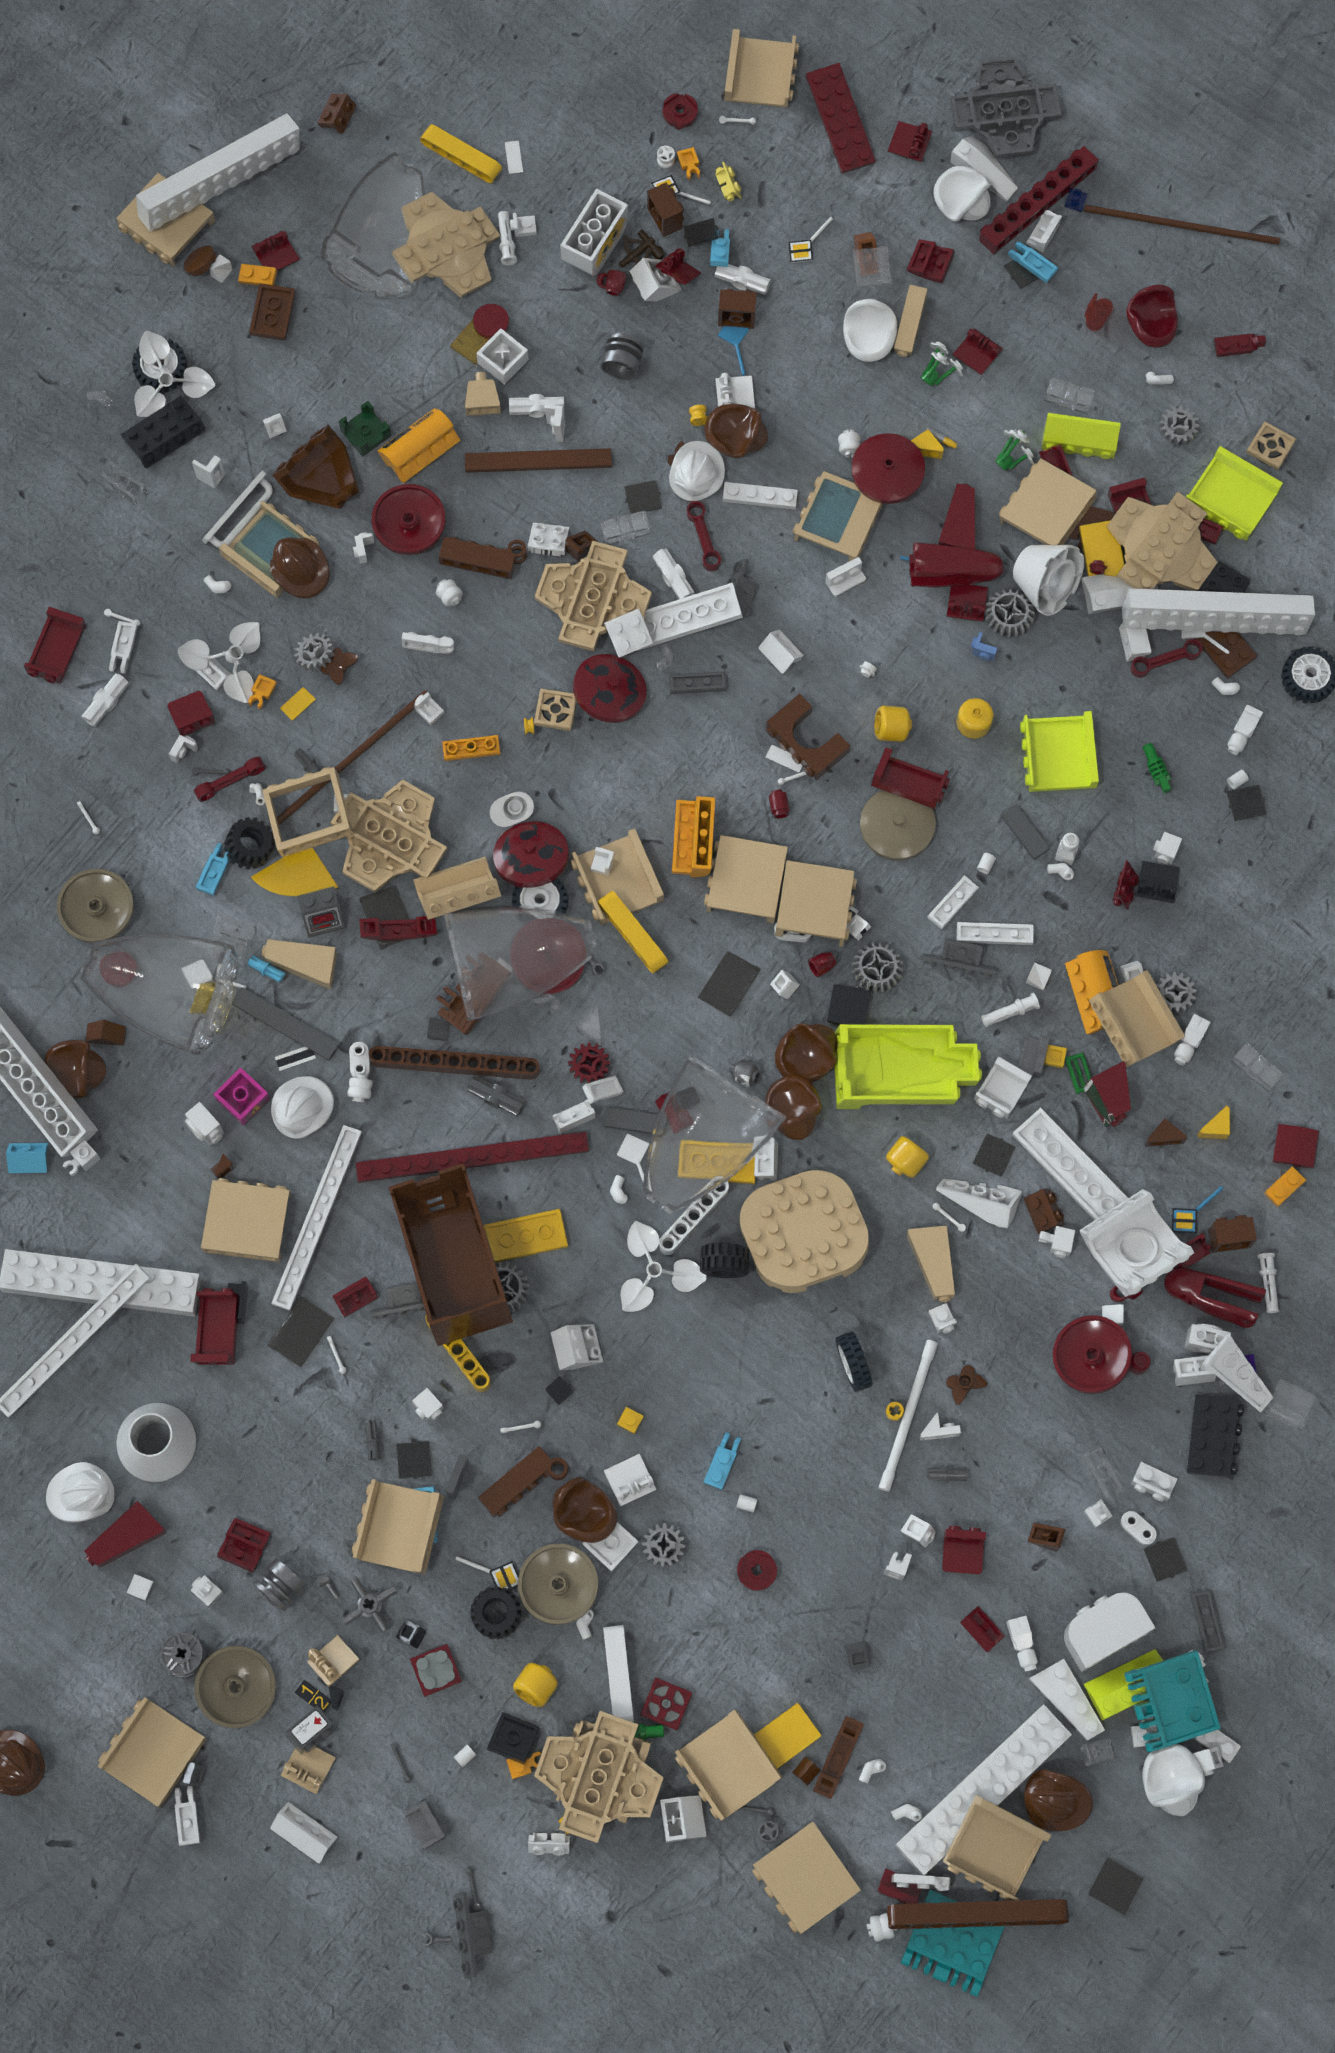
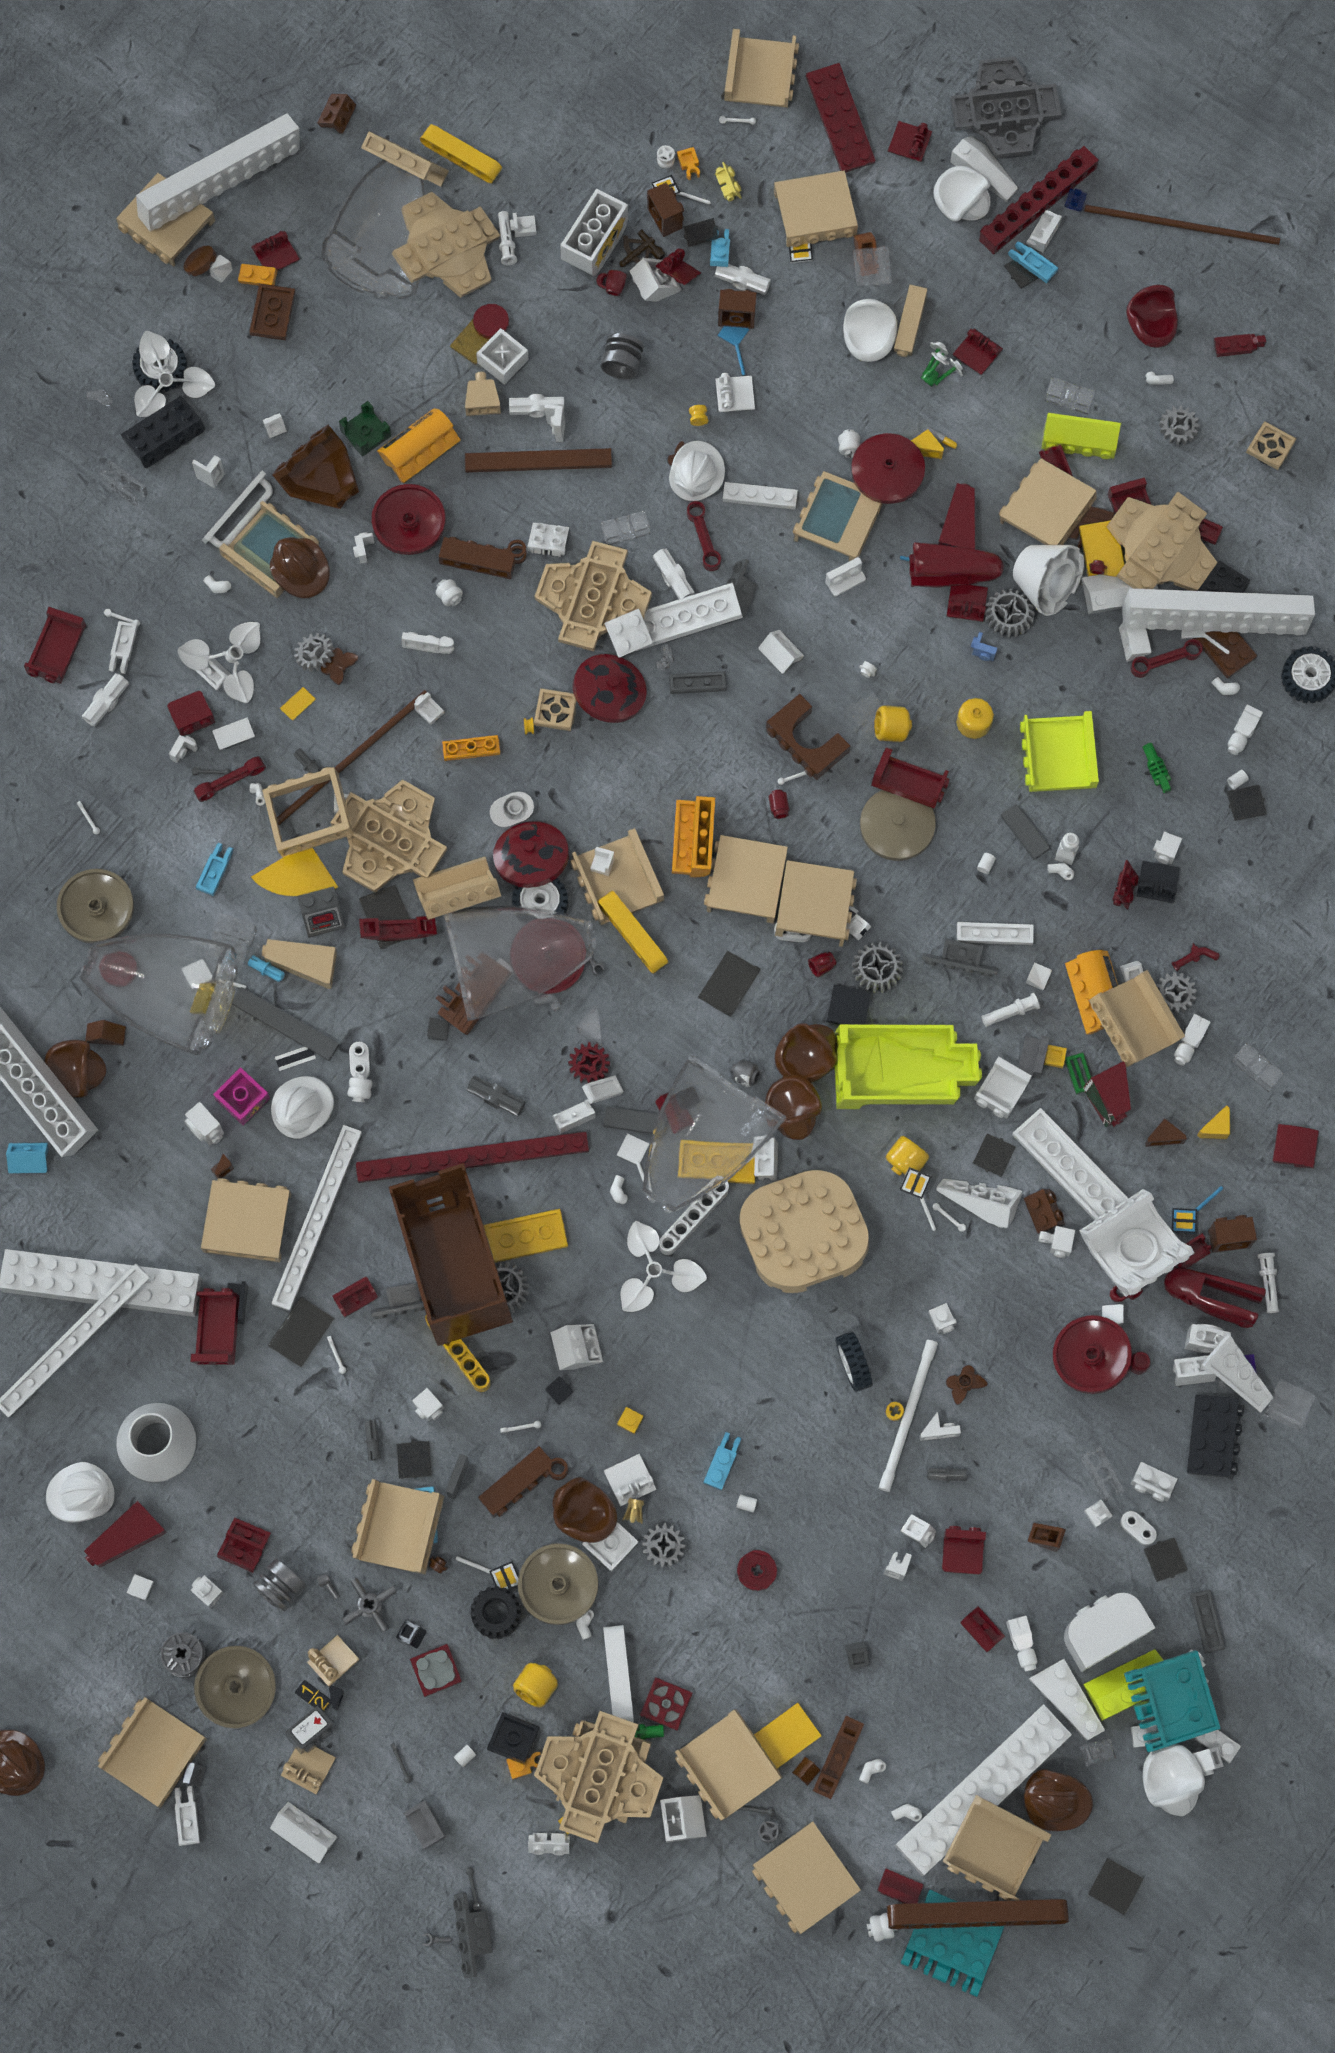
(83, 1156): white brick -> none
(233, 733): none -> white hinge
(256, 831): black tyre -> none
(262, 689): light orange plate -> none
(404, 159): none -> tan panel
(438, 1564): none -> reddish brown plate
(445, 1058): reddish brown beam -> none
(513, 157): white sticker -> none
(579, 545): reddish brown slope -> none
(634, 1510): none -> pearl gold piece
(643, 497): clear smoke piece -> none
(680, 120): dark red plate -> none
(724, 1260): black tyre -> none
(735, 430): reddish brown piece -> none
(783, 758): white sticker -> none
(784, 984): white slope -> none
(816, 208): none -> tan panel
(916, 1185): none -> piece
(922, 1881): white hinge -> none
(930, 261): dark red slope -> none
(933, 1256): tan slope -> none
(953, 902): white tile -> none
(1004, 460): green plant -> none
(1097, 312): clear red bracket -> none
(1194, 955): none -> dark red piece
(1234, 493): neon yellow panel -> none
(1285, 1186): light orange plate -> none

